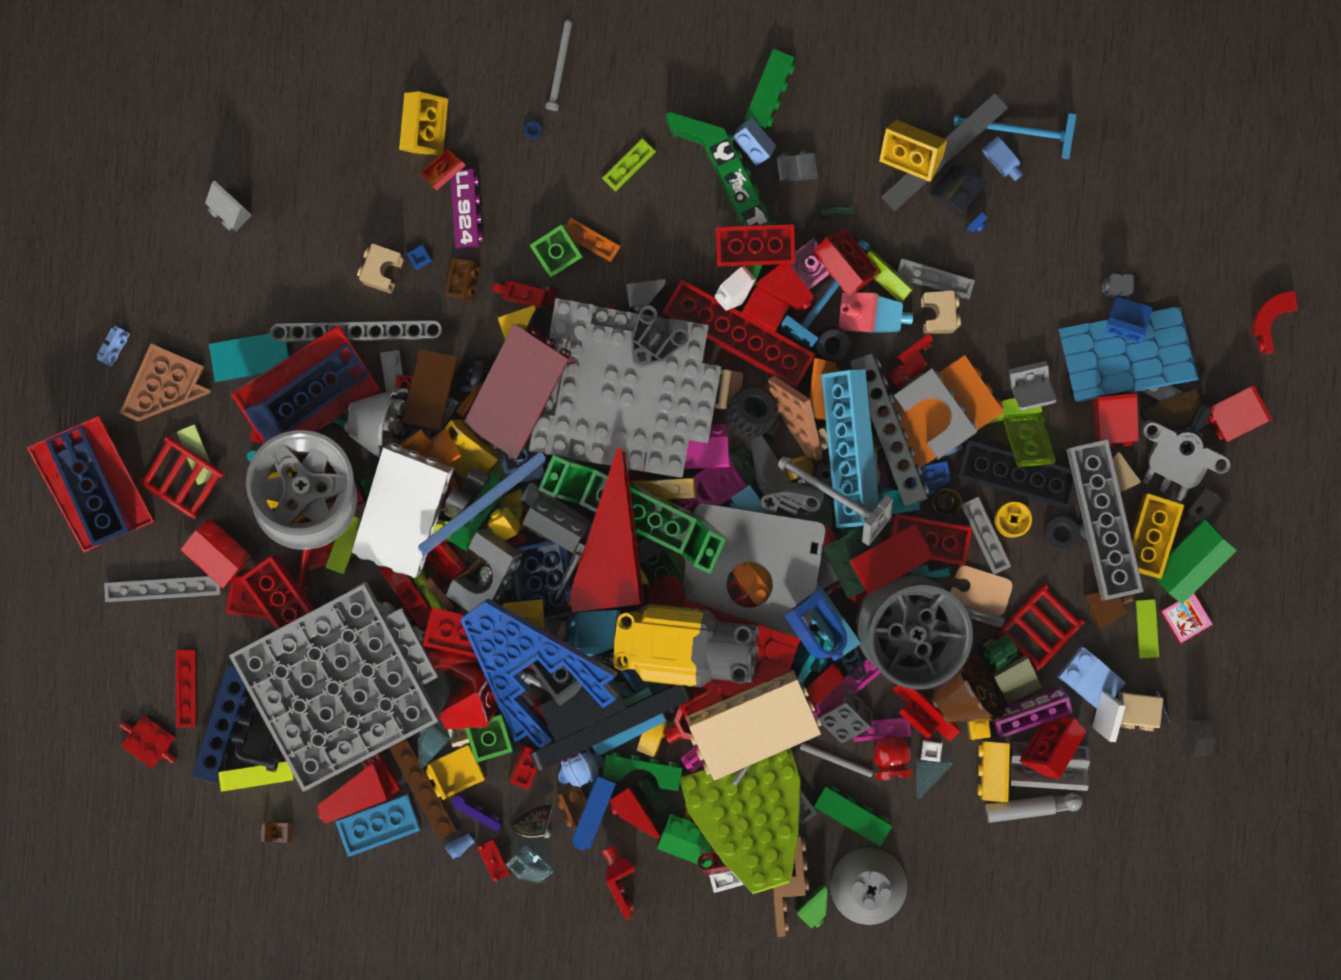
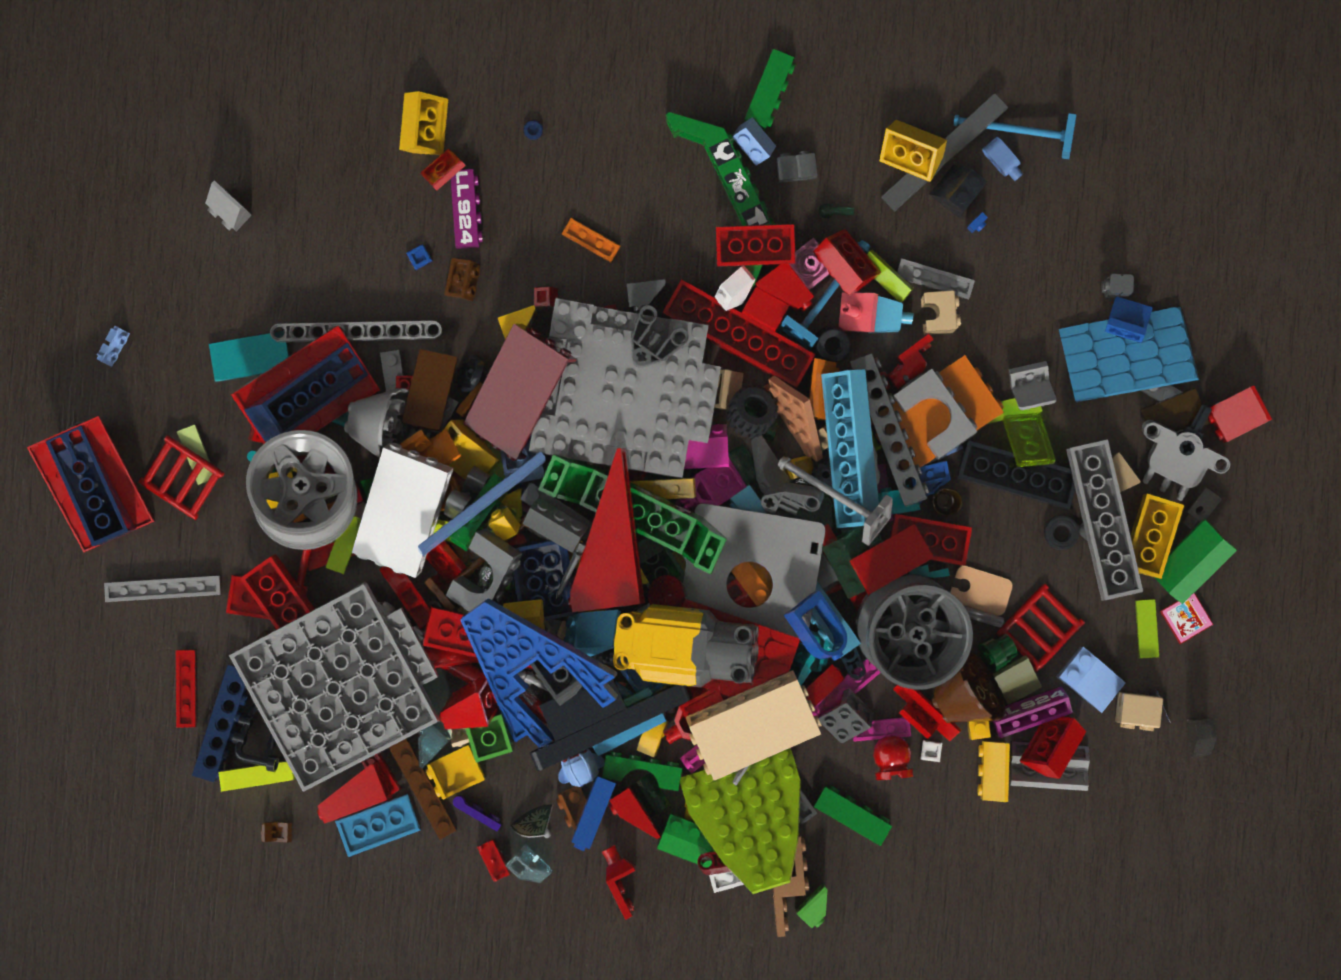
(148, 742): red plate -> none
(162, 384): nougat wing -> none
(216, 553): slope -> none
(376, 263): tan piece -> none
(423, 589): lime pin -> none
(459, 846): medium blue cone -> none
(521, 294): red hinge -> none
(523, 769): red hinge -> none
(552, 104): light grey bar -> none
(557, 250): bright green brick -> none
(629, 164): lime tile -> none
(836, 759): light grey bar -> none
(865, 868): light grey cone -> none
(928, 774): clear light blue tile -> none
(985, 535): light grey plate -> none
(1022, 521): yellow wheel -> none
(1032, 807): light grey piece -> none
(1106, 611): reddish brown torso -> none
(1108, 716): white tile -> none
(1116, 419): red slope -> none
(1265, 315): red arch -> none

